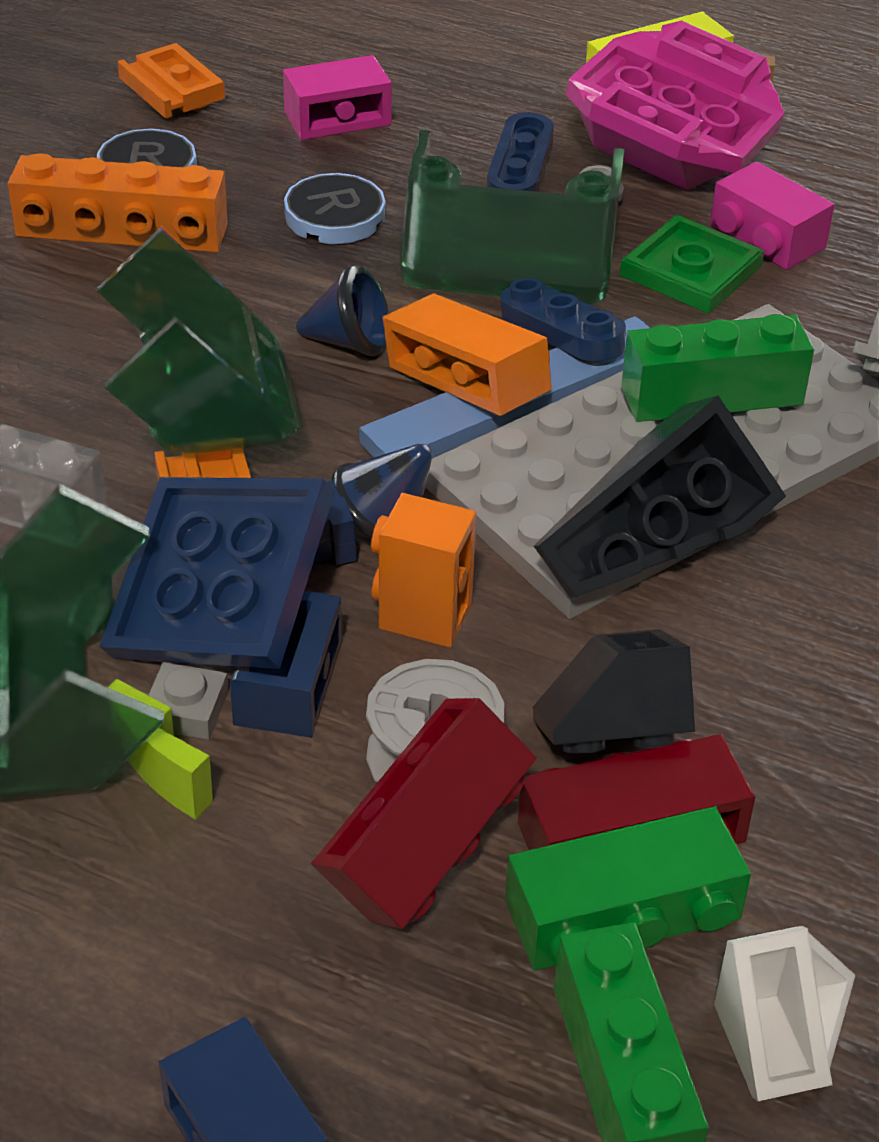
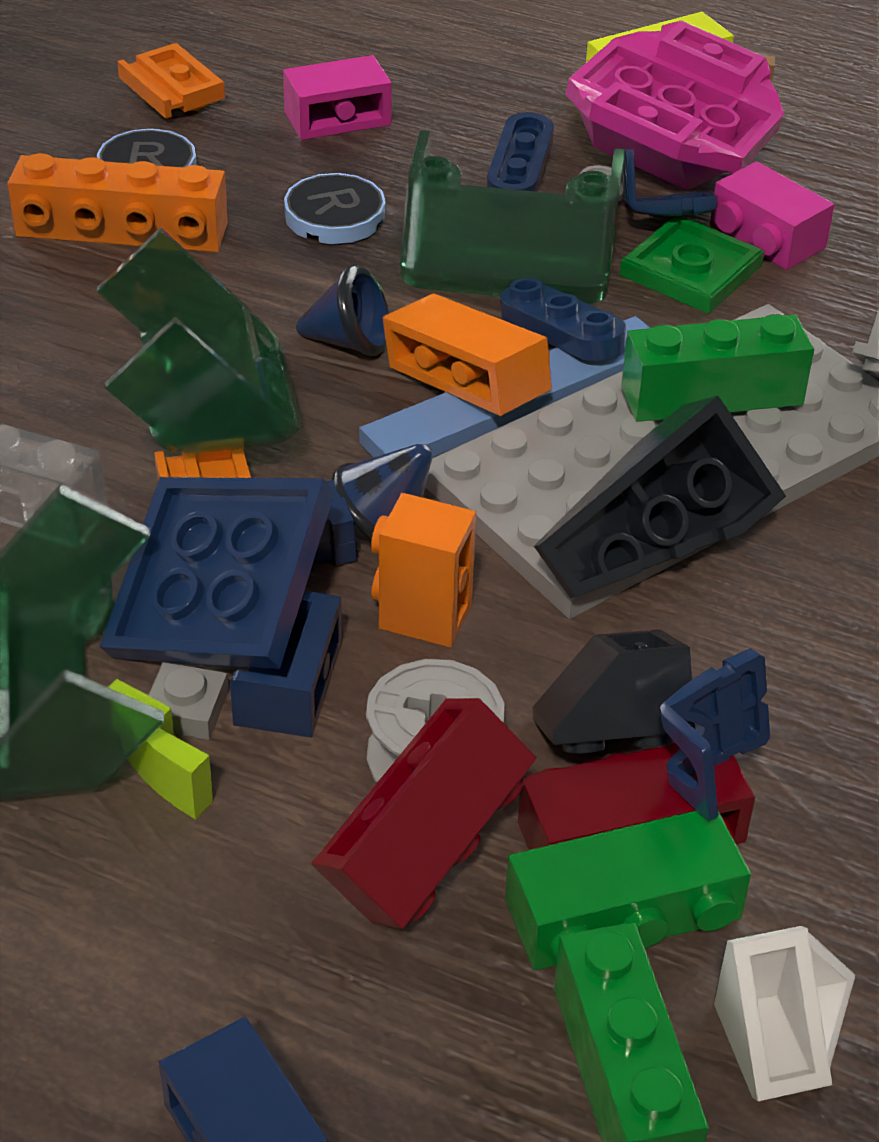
(663, 205): none -> dark blue piece
(728, 721): none -> dark blue piece

